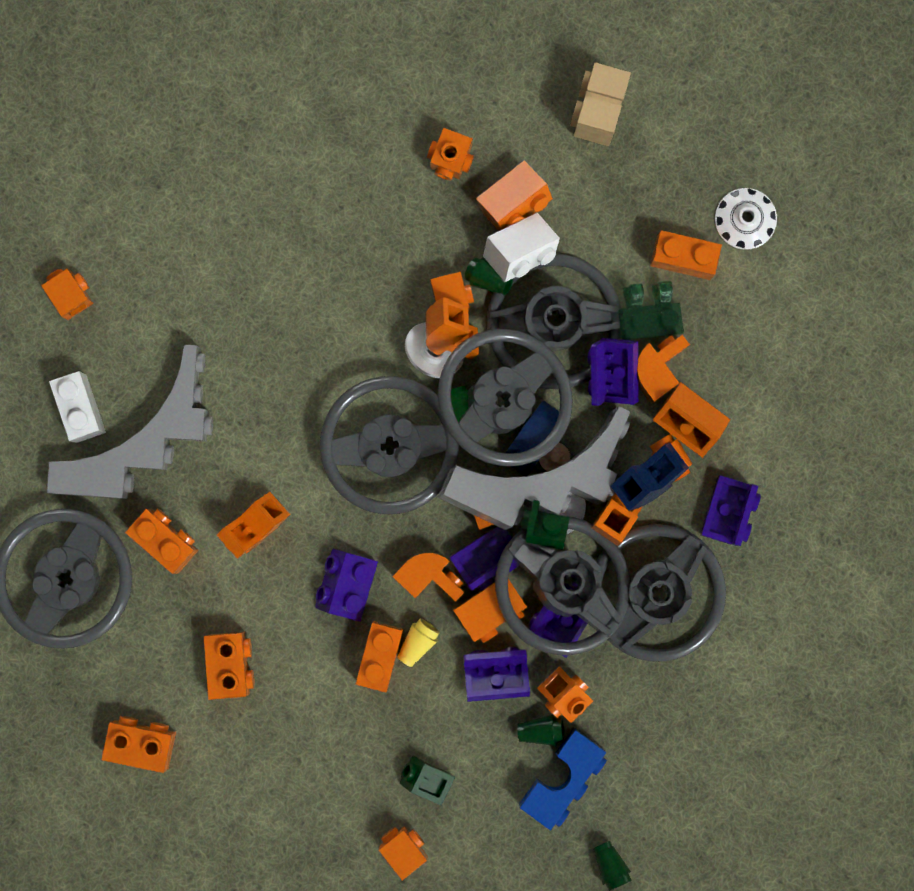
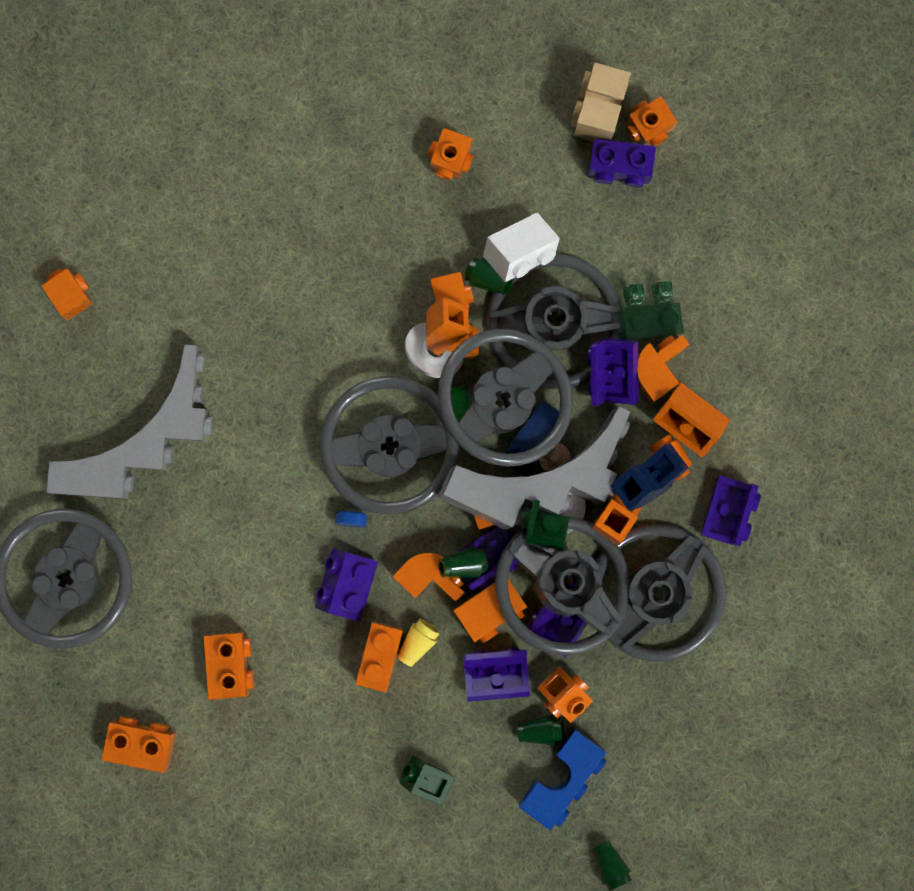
(77, 407): white brick -> none
(162, 541): orange brick -> none
(253, 525): orange brick -> none
(351, 519): none -> blue tile
(403, 850): orange brick -> none
(466, 563): none -> dark green cone
(514, 197): orange brick -> none
(621, 162): none -> dark purple bracket
(658, 115): none -> orange brick
(686, 255): orange brick -> none
(736, 230): white dish -> none

